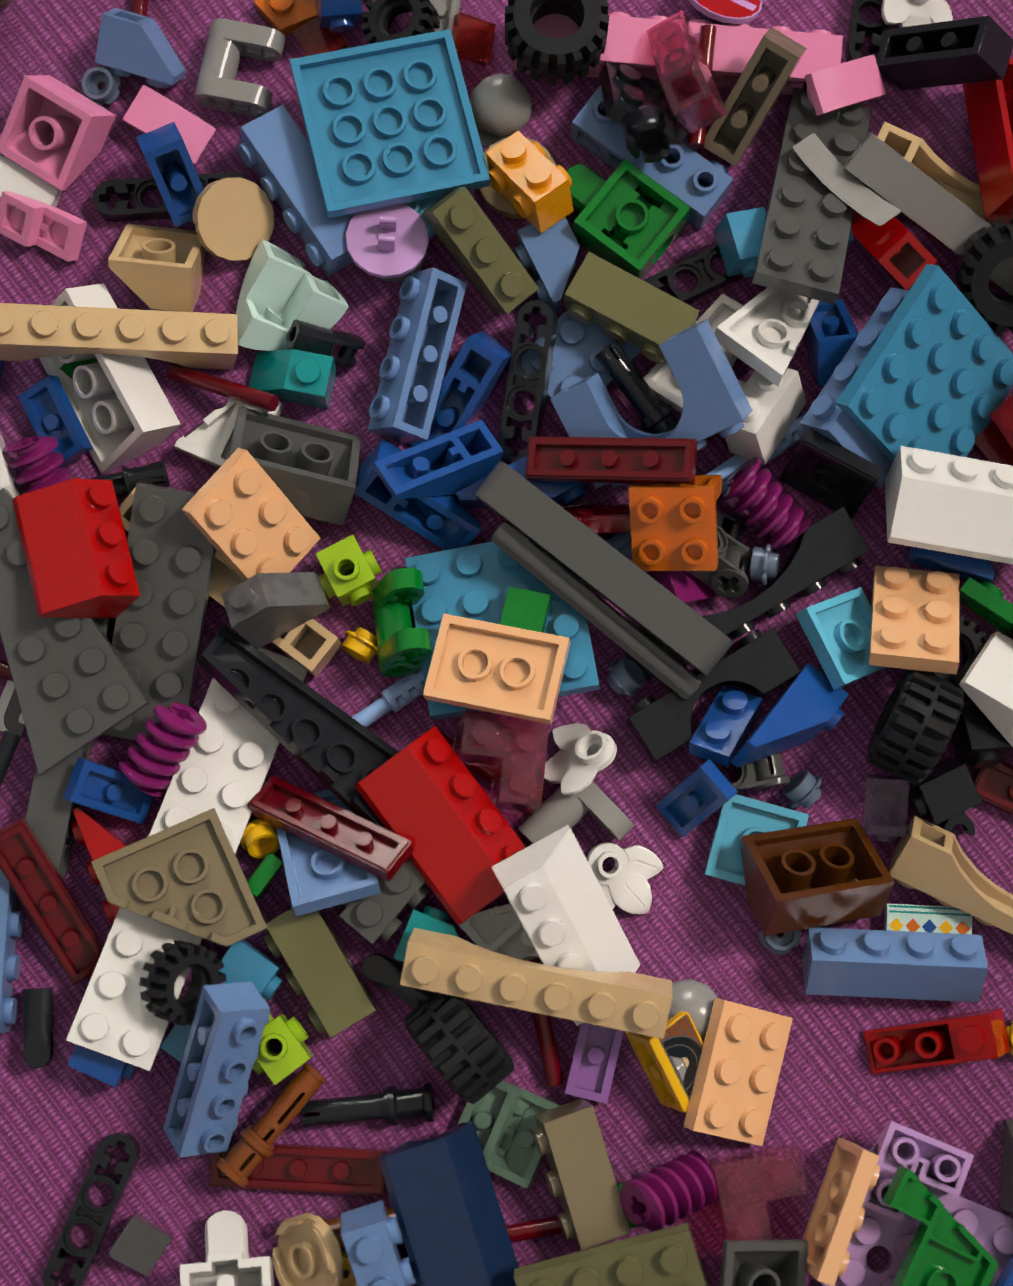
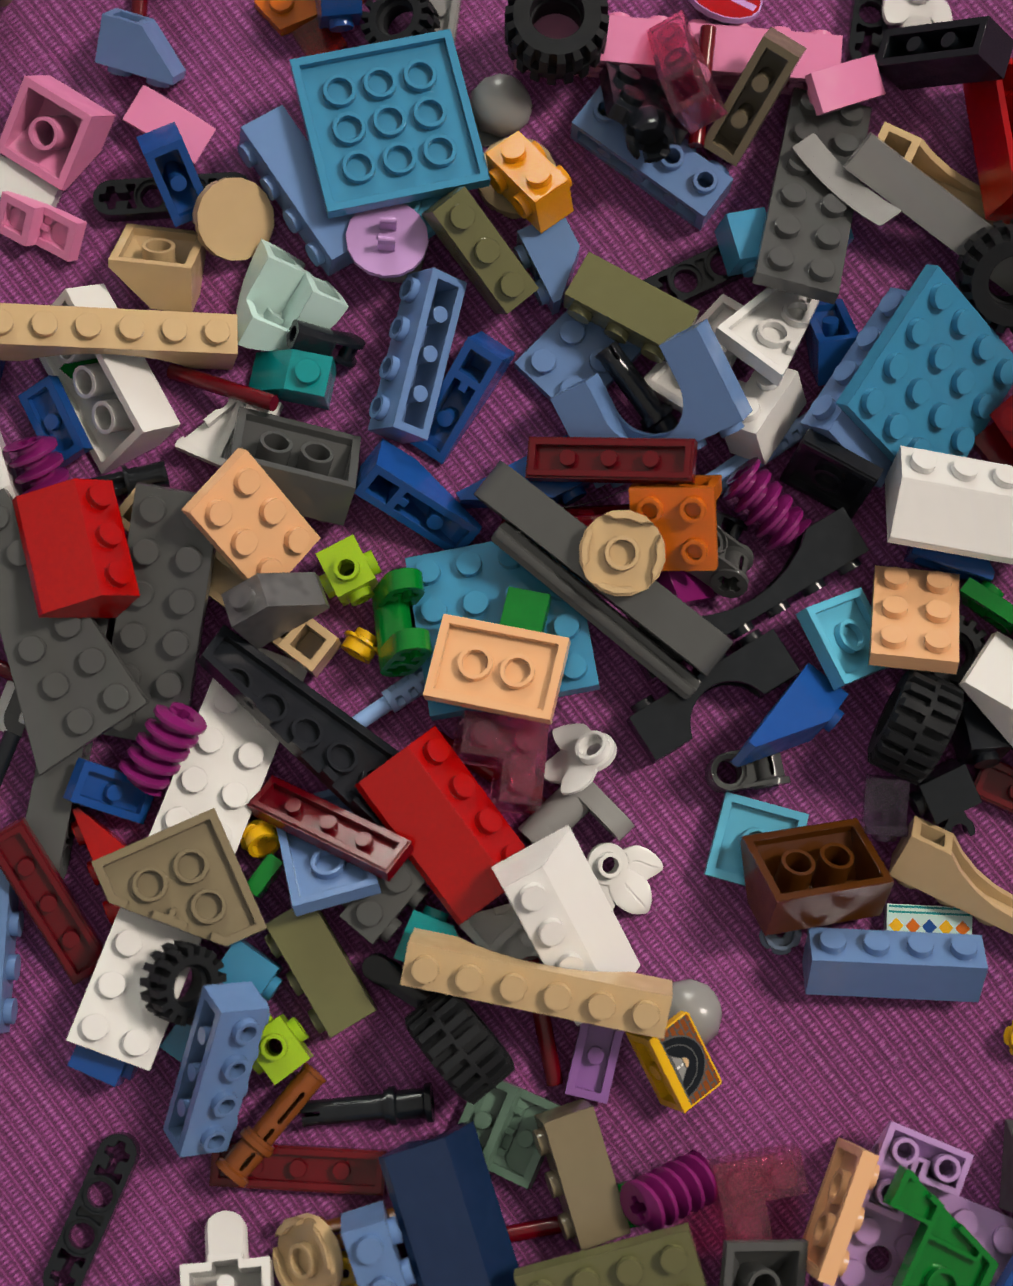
(38, 1026): black bar -> none
(92, 80): sand blue plate -> none
(140, 1245): dark grey slope -> none
(220, 63): light grey connector -> none
(441, 464): blue slope -> none
(473, 38): clear red tile -> none
(520, 381): black beam -> none
(622, 553): none -> tan tile
(625, 676): sand blue plate -> none
(626, 217): green brick -> none
(696, 798): blue plate -> none
(725, 726): blue plate -> none
(738, 1072): light nougat plate -> none
(764, 564): sand blue plate -> none
(803, 789): sand blue plate -> none
(893, 248): red slope -> none
(938, 1041): red slope -> none

